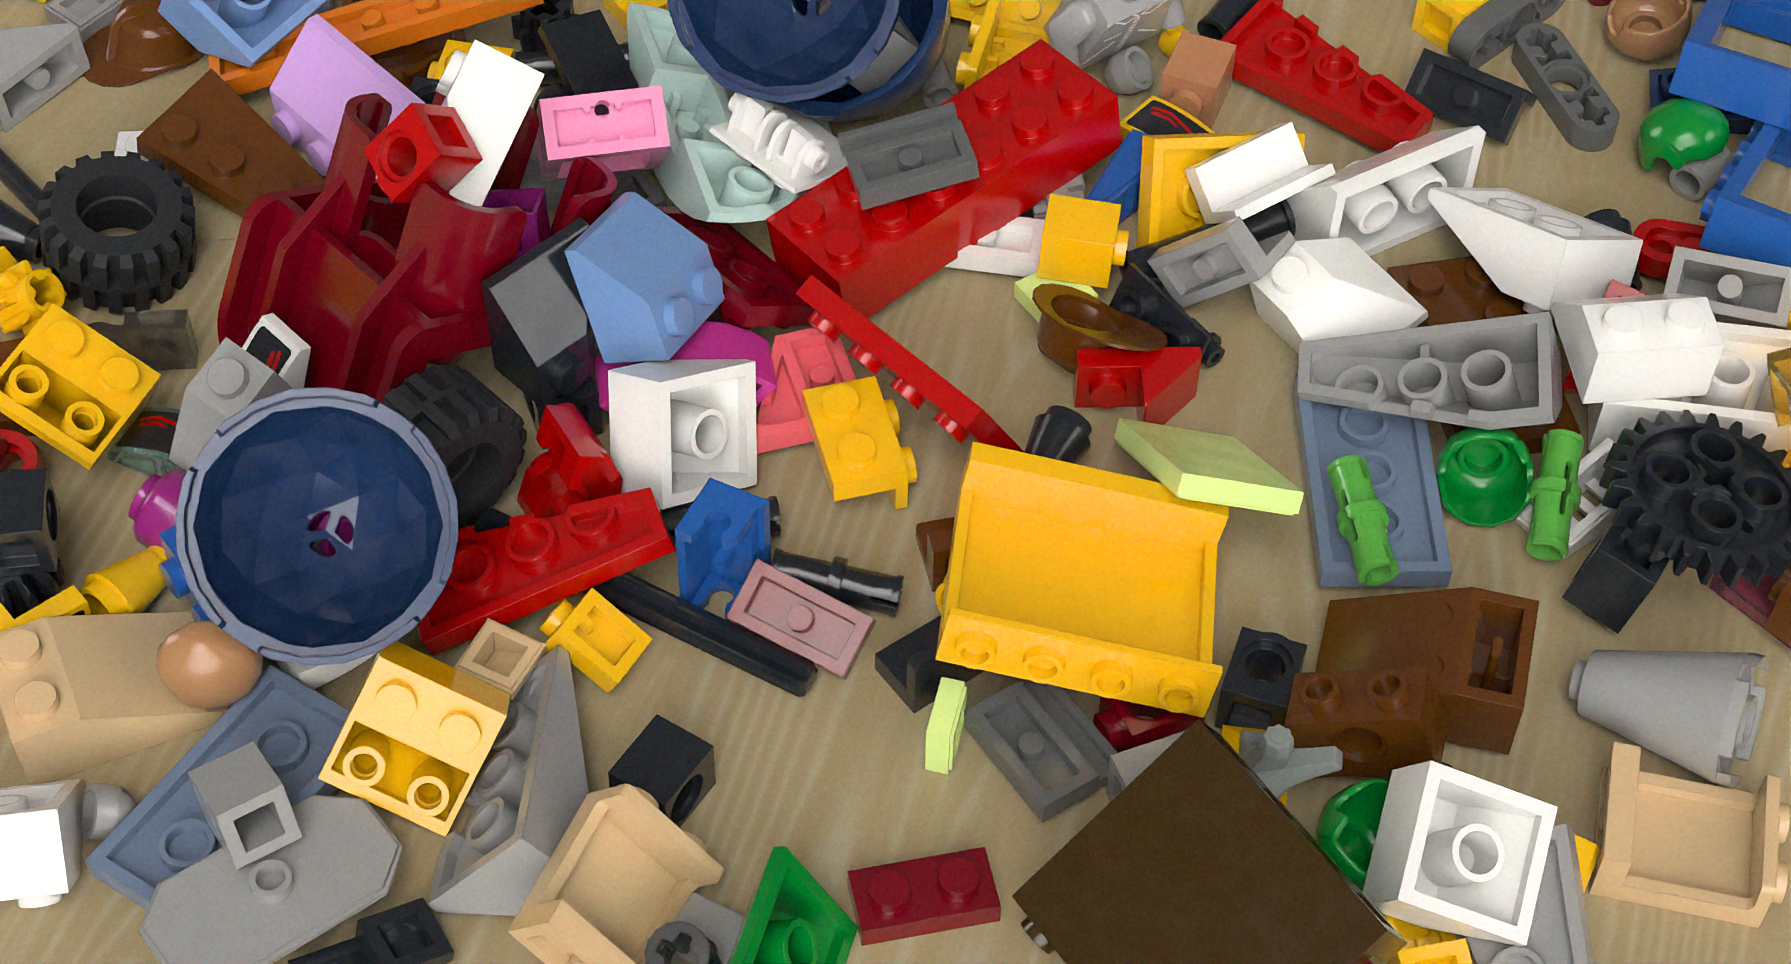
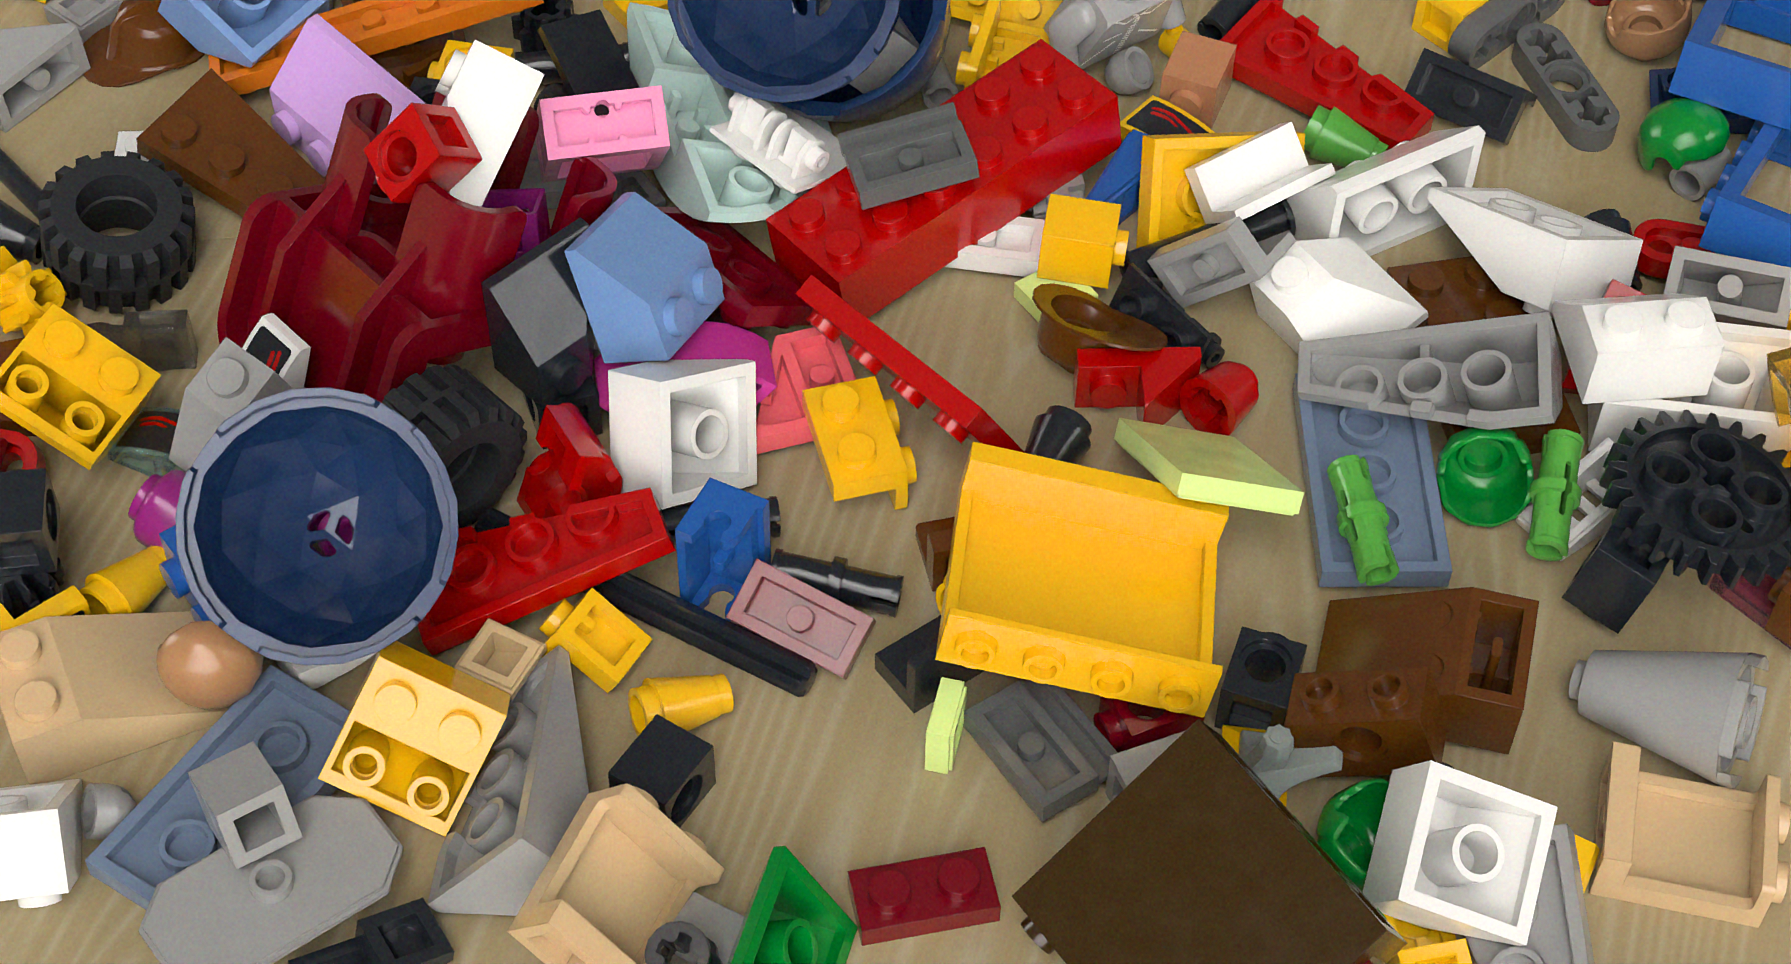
(681, 700): none -> yellow cone
(1219, 397): none -> red hat
(1339, 139): none -> bright green cone

